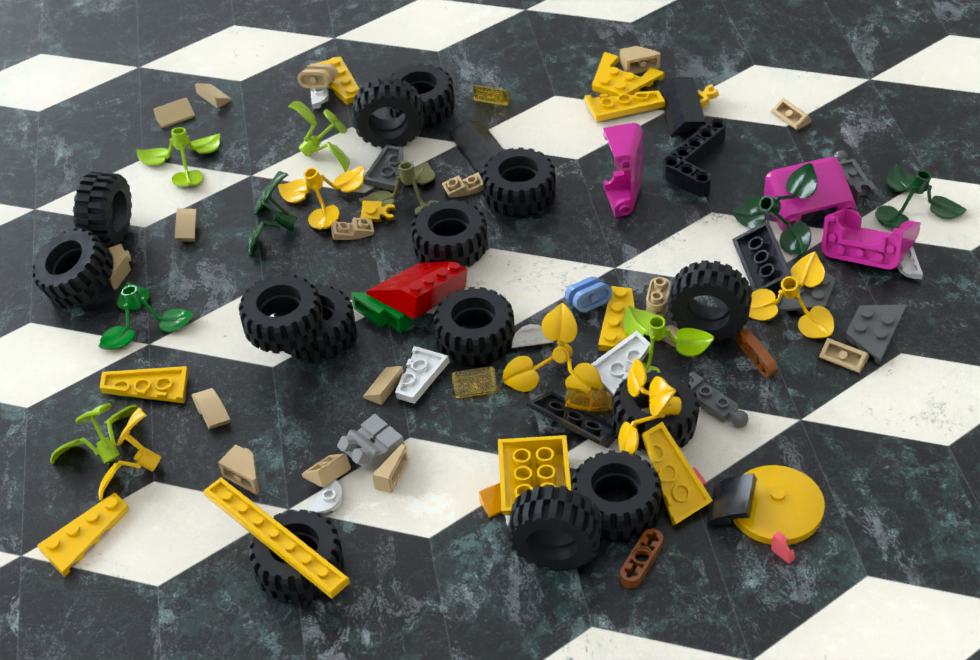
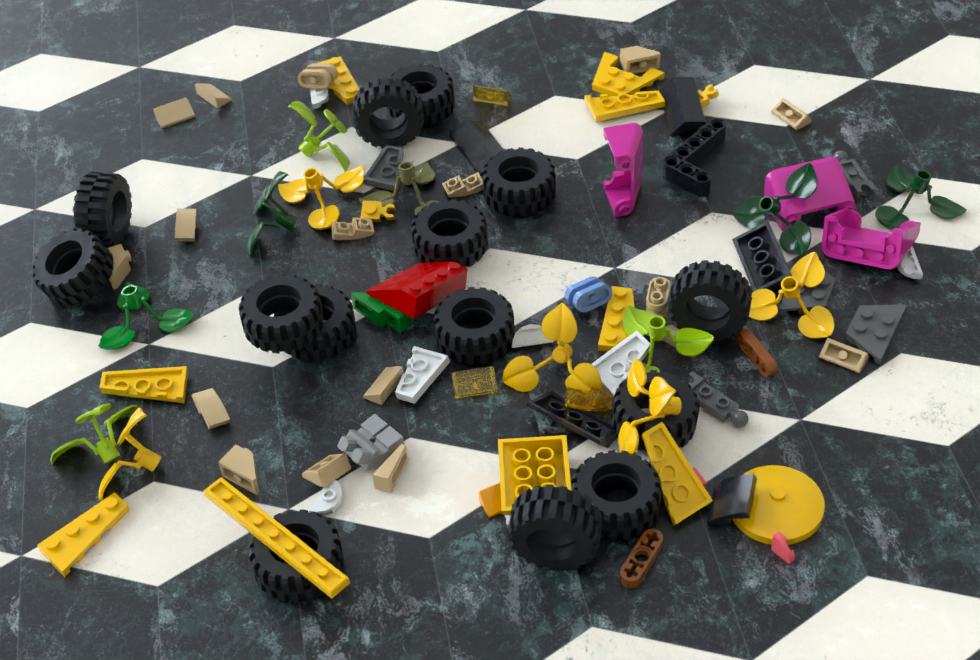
(180, 141): lime plant -> none

